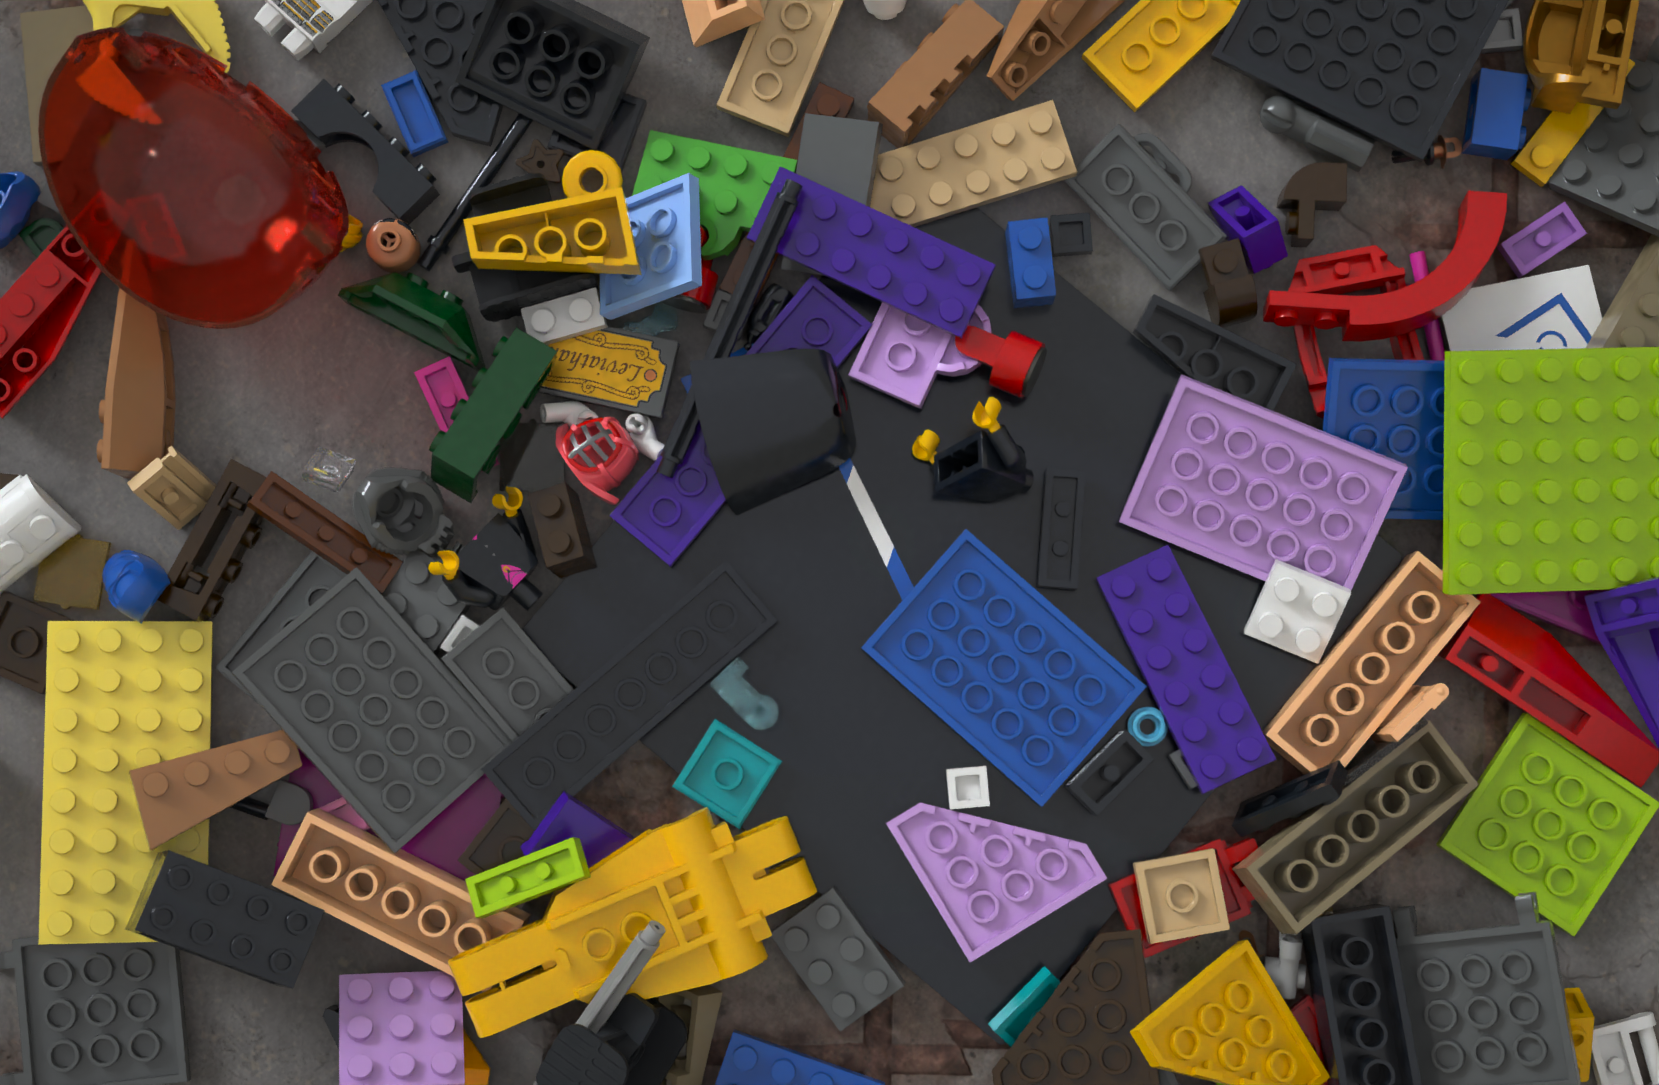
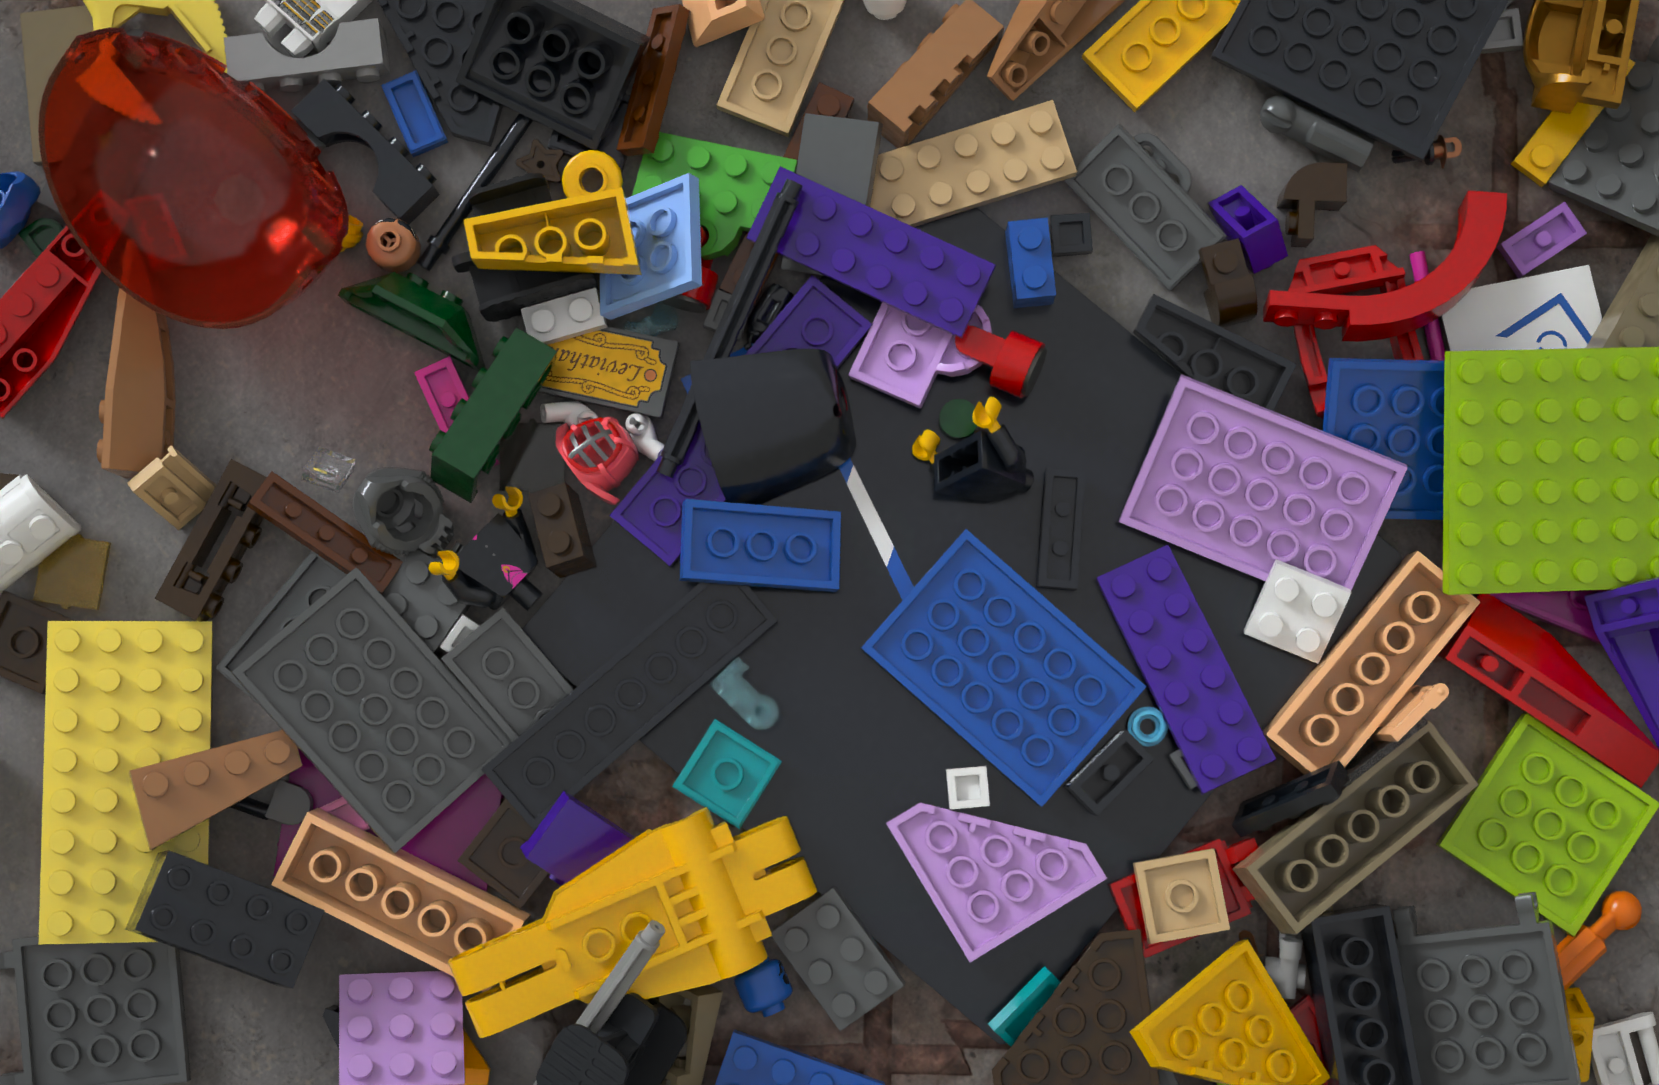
(133, 583): blue piece -> none
(354, 53): none -> light grey arch
(527, 877): lime plate -> none
(653, 81): none -> reddish brown plate
(760, 545): none -> blue plate
(764, 987): none -> blue head
(956, 419): none -> dark green tile
(1496, 114): blue brick -> none
(1578, 953): none -> orange piece

